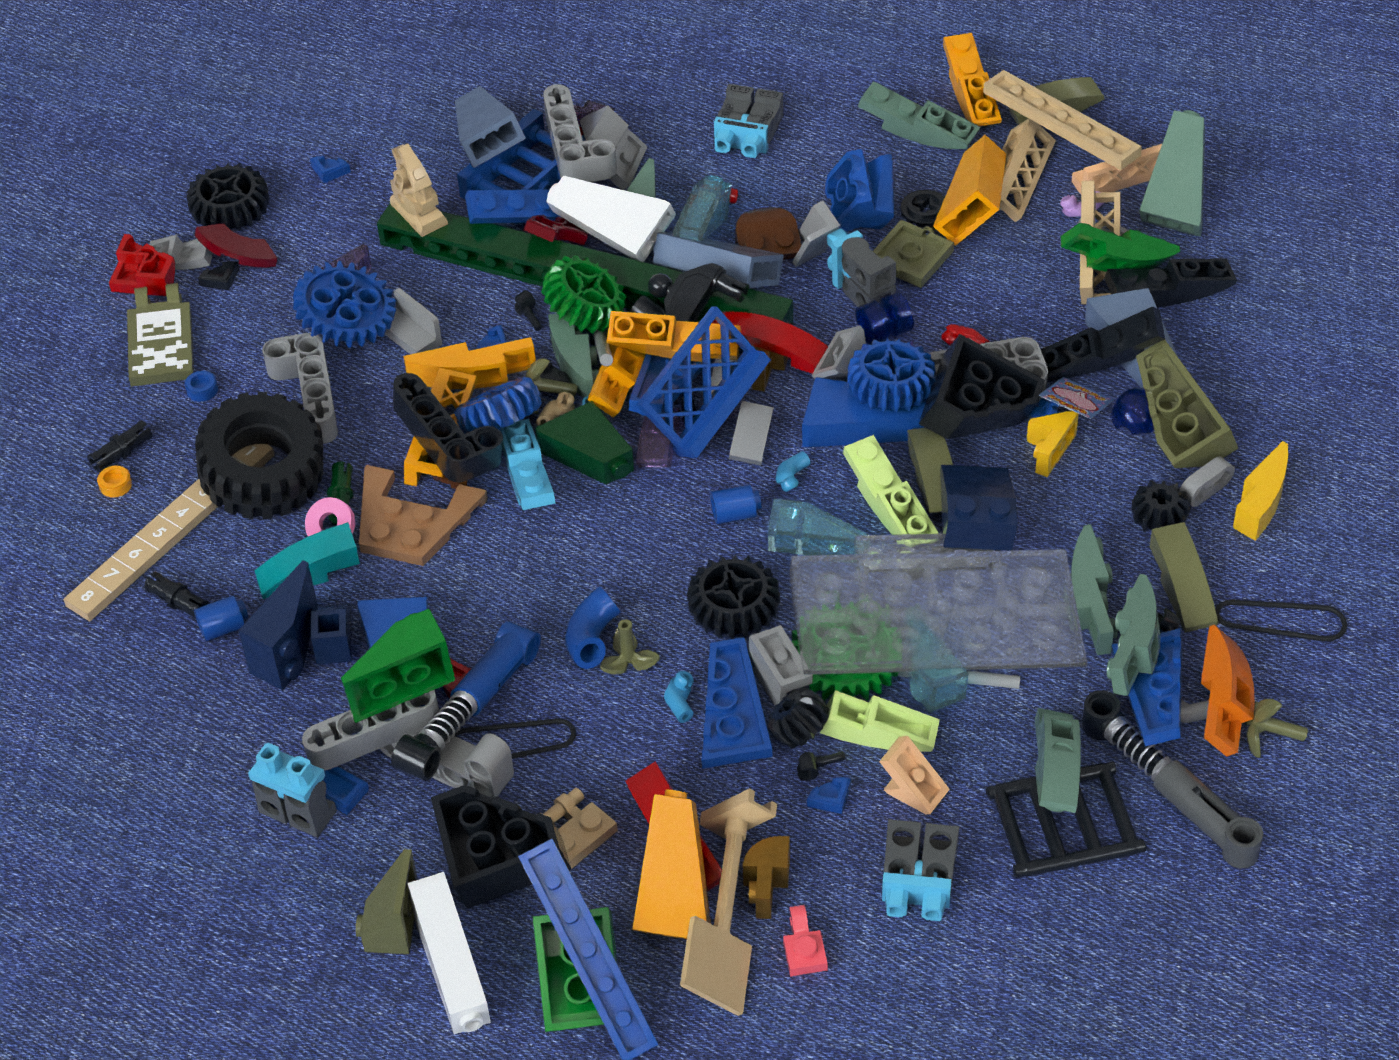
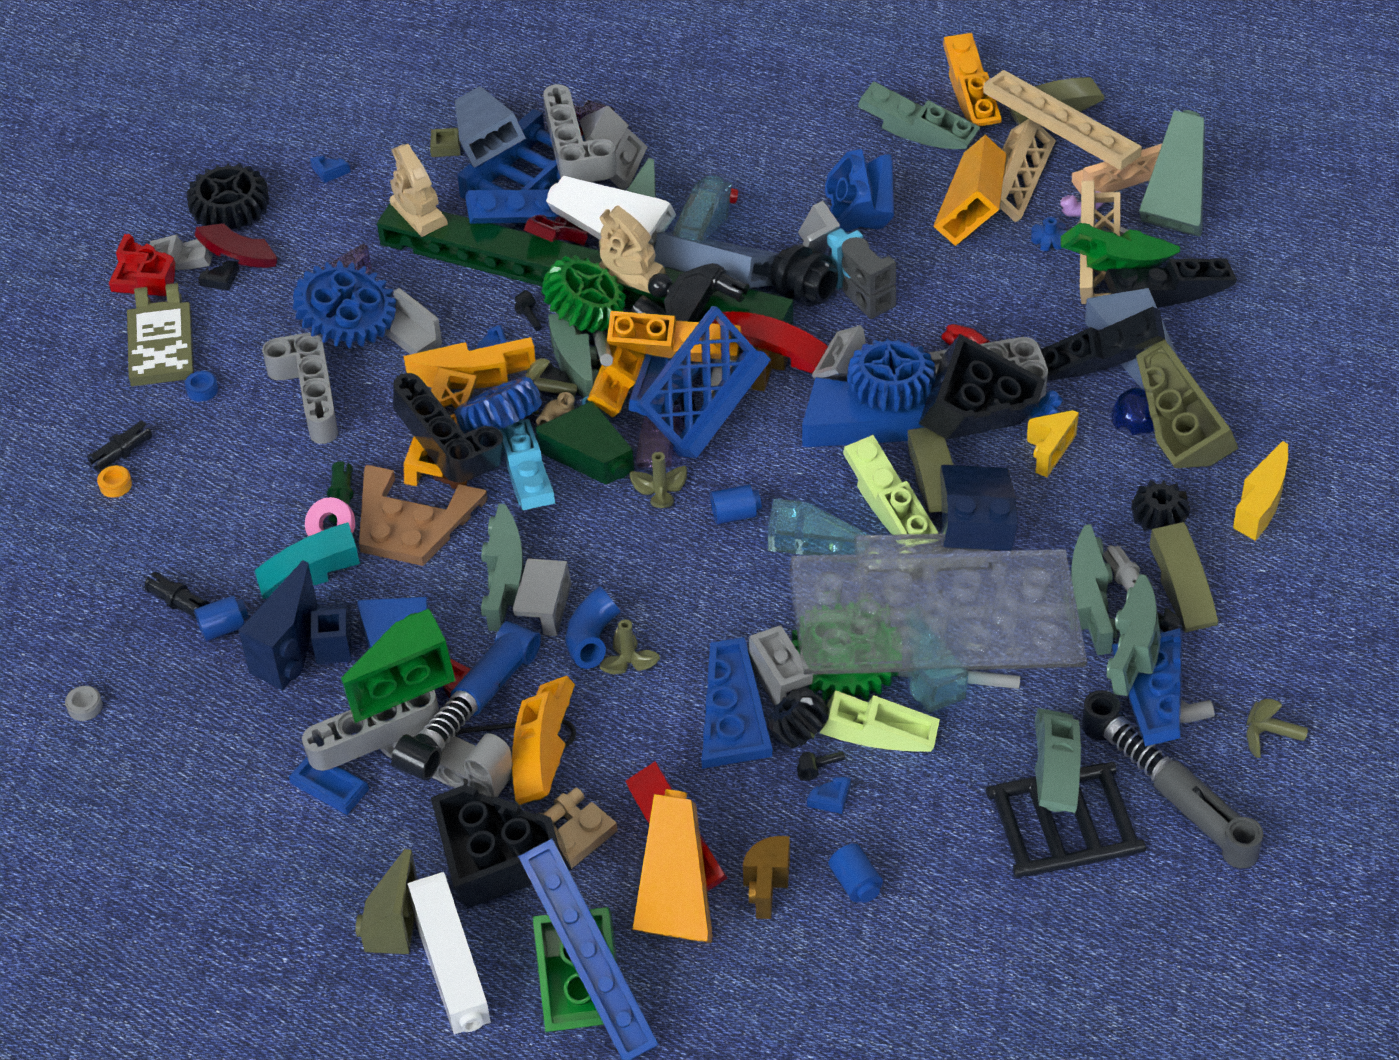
(83, 703): none -> light grey tile
(152, 542): tan tile -> none
(251, 422): black tyre -> none
(292, 788): hips -> none
(445, 142): none -> olive tile
(504, 567): none -> sand green slope
(536, 742): none -> light orange slope
(544, 593): none -> light grey panel
(627, 250): none -> tan piece
(660, 481): none -> olive plant
(677, 694): dark azure arm -> none
(714, 959): tan piece -> none
(733, 596): black gear -> none
(747, 123): hips -> none
(751, 433): light grey slope -> none
(769, 230): reddish brown slope -> none
(788, 468): dark azure arm -> none
(803, 949): coral plate -> none
(804, 275): none -> black piece
(856, 873): none -> blue brick
(884, 318): clear blue wheel -> none
(912, 777): light nougat slope -> none
(914, 252): olive plate -> none
(915, 880): hips -> none
(916, 202): black gear -> none
(1048, 234): none -> blue plant
(1076, 397): sticker -> none
(1124, 570): none -> light grey axle
(1207, 480): light grey beam -> none
(1231, 691): orange slope -> none
(1282, 632): black piece -> none

